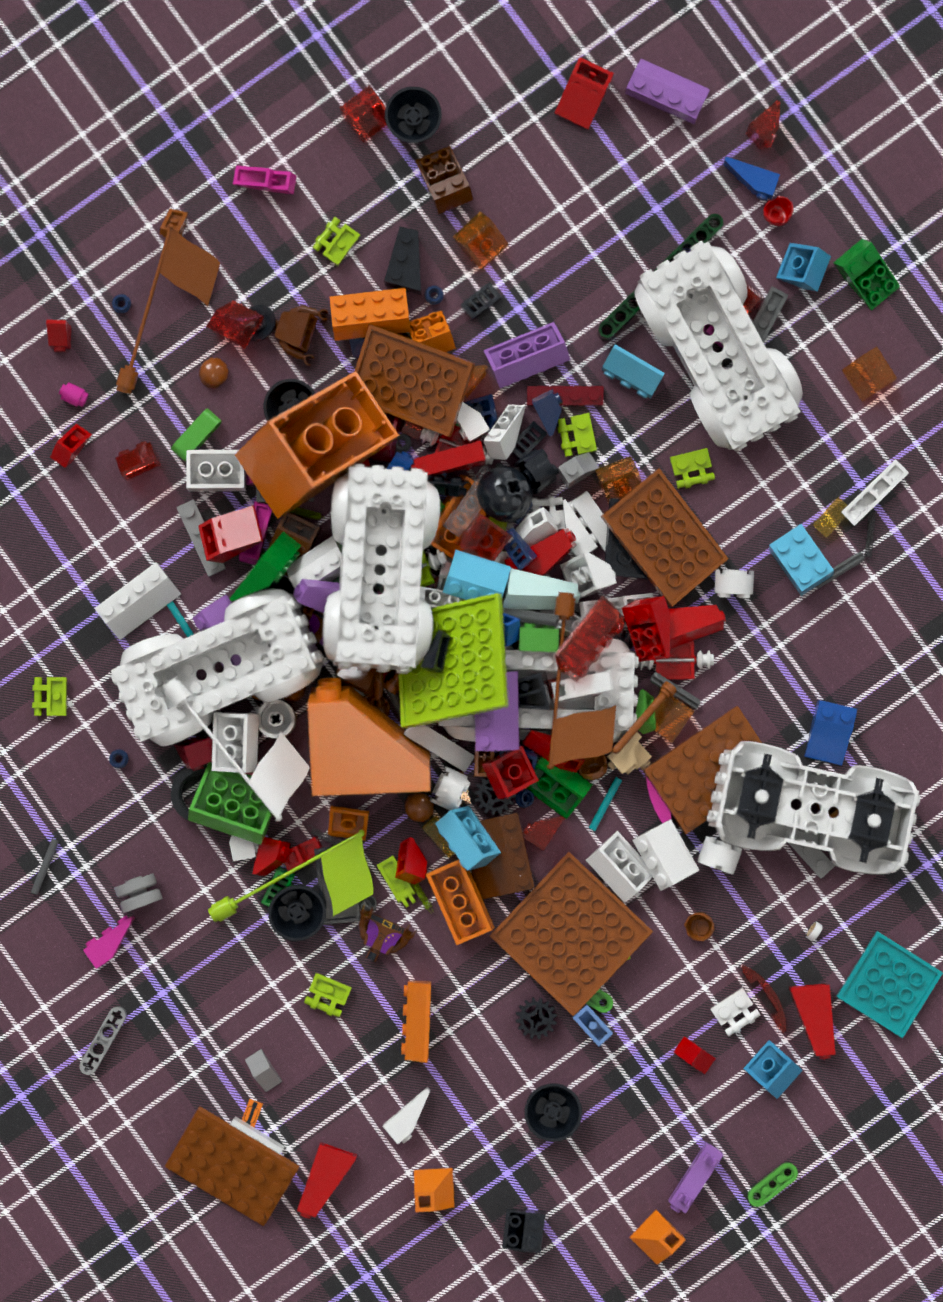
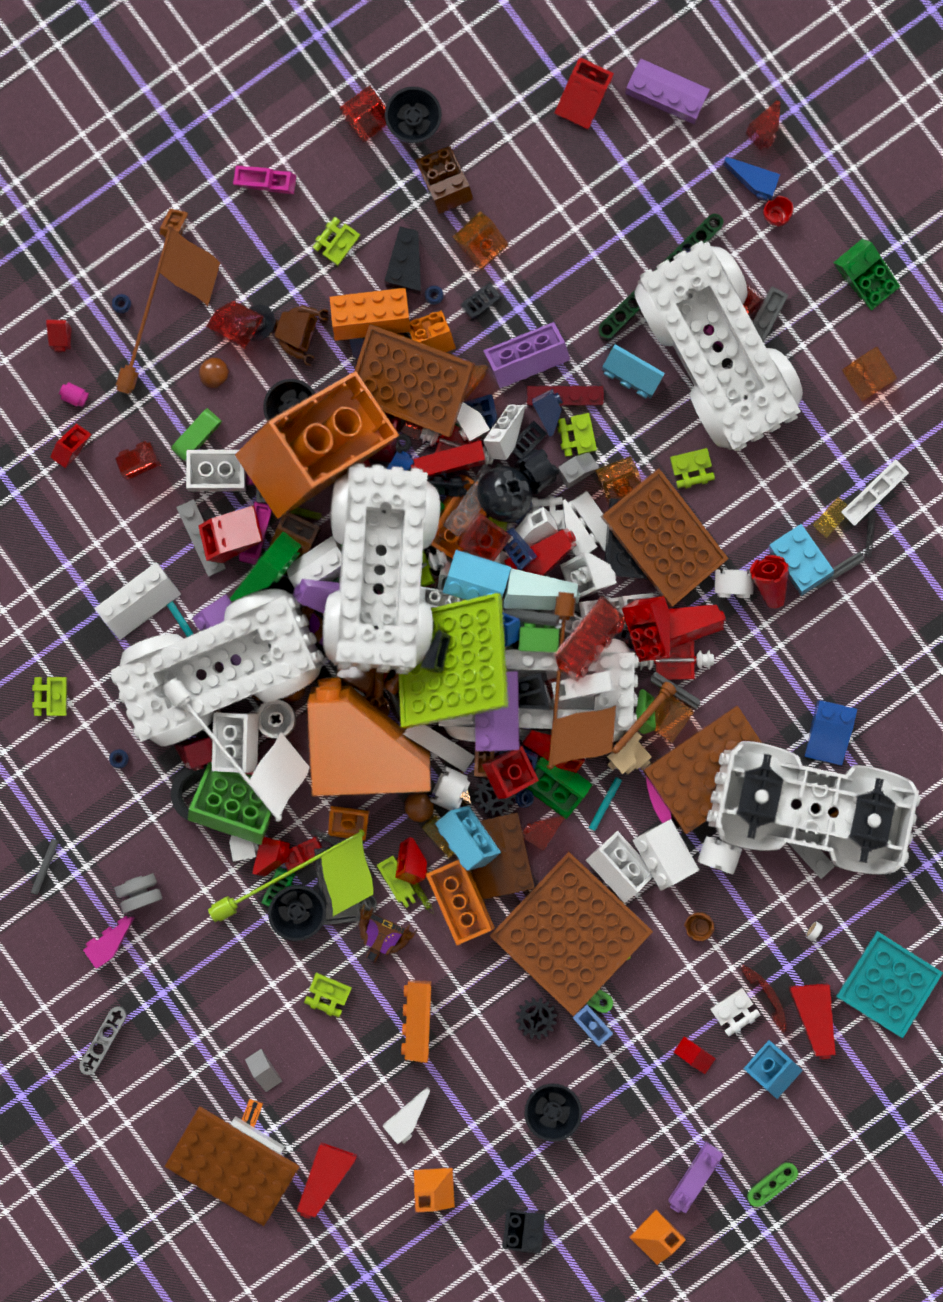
(594, 768): dark orange hair -> none
(771, 579): none -> red cone
(803, 266): dark azure slope -> none

